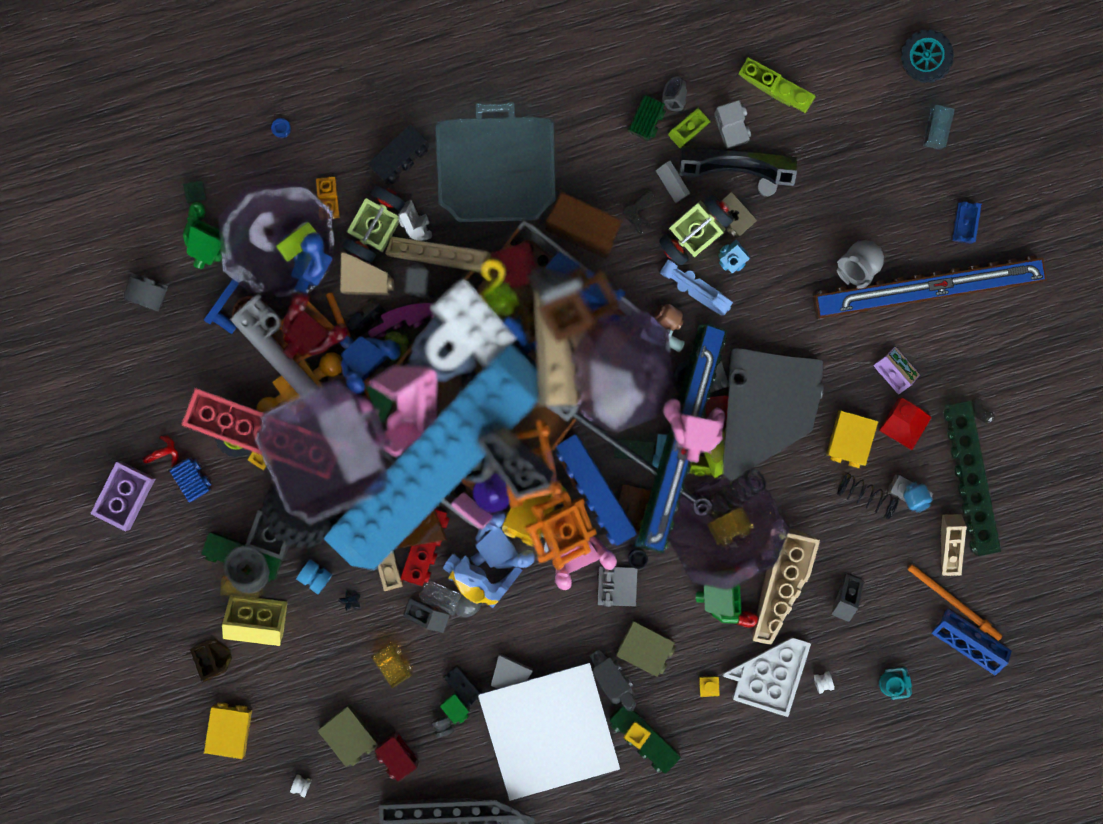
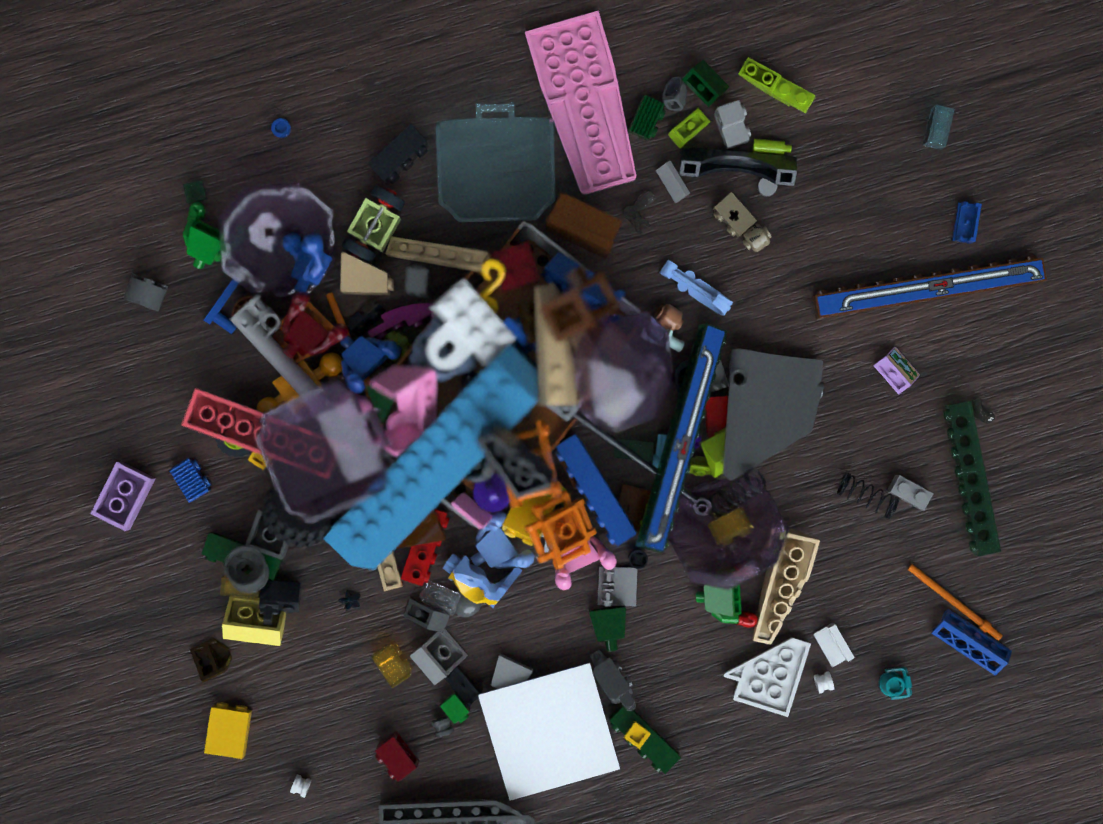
(163, 452): red piece -> none
(278, 597): none -> black hinge
(292, 243): lime slope -> none
(314, 576): dark azure wheel -> none
(328, 194): light orange slope -> none
(348, 736): olive brick -> none
(413, 223): white slope -> none
(438, 656): none -> light grey slope
(501, 300): clear neon green brick -> none
(551, 284): dark grey wing -> none
(584, 100): none -> bright pink wing
(609, 625): none -> dark green torso
(646, 648): olive brick -> none
(695, 432): bright pink torso -> none
(696, 229): brick -> none
(705, 83): none -> dark green brick
(709, 686): yellow plate -> none
(733, 257): dark azure brick -> none
(756, 237): none -> dark tan head
(770, 147): none -> lime cylinder
(833, 645): none -> white panel
(848, 598): dark grey slope -> none
(851, 439): yellow brick -> none
(861, 263): light grey tile -> none
(905, 423): red slope -> none
(917, 497): dark azure head -> none
(941, 68): black wheel -> none
(952, 544): tan slope -> none

